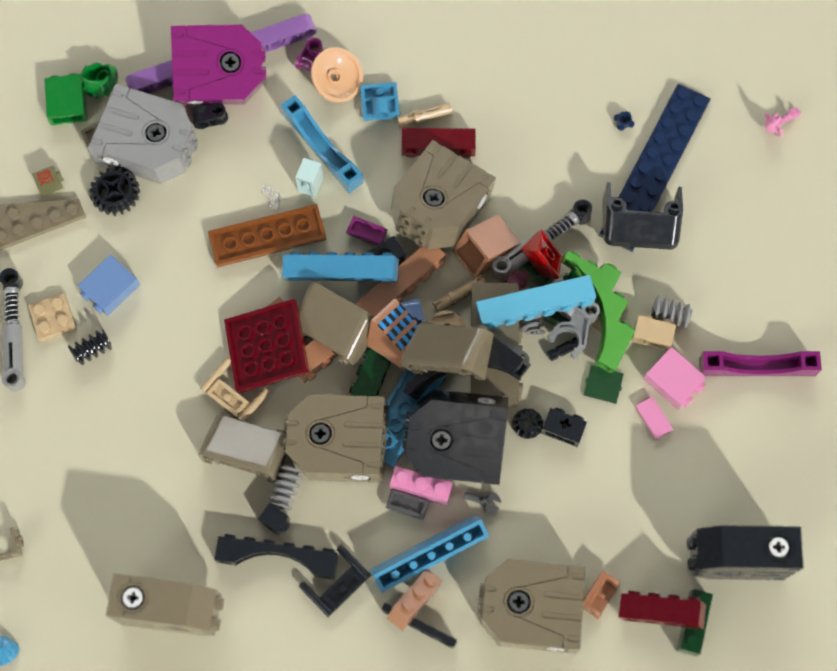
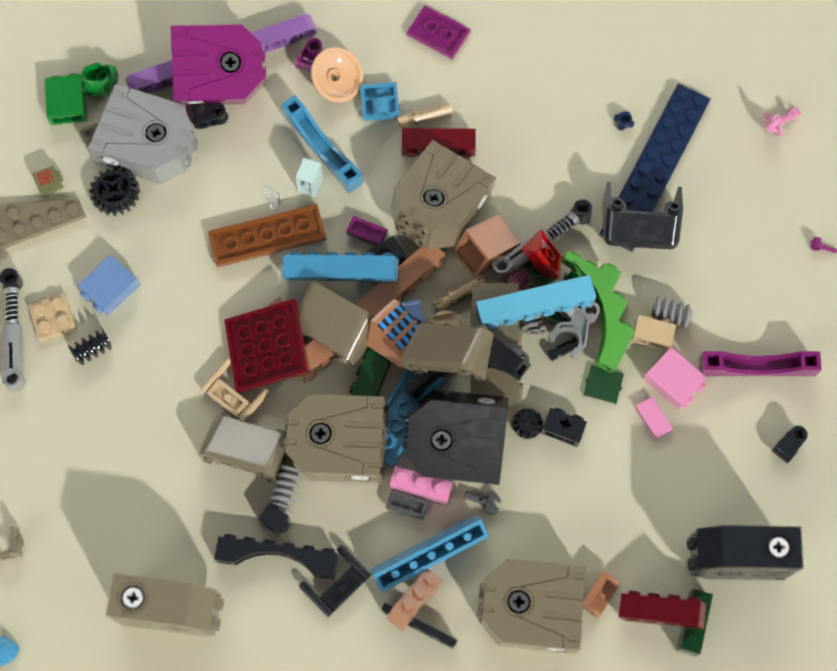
(438, 32): none -> magenta tile
(788, 445): none -> black piece
(816, 245): none -> magenta hand

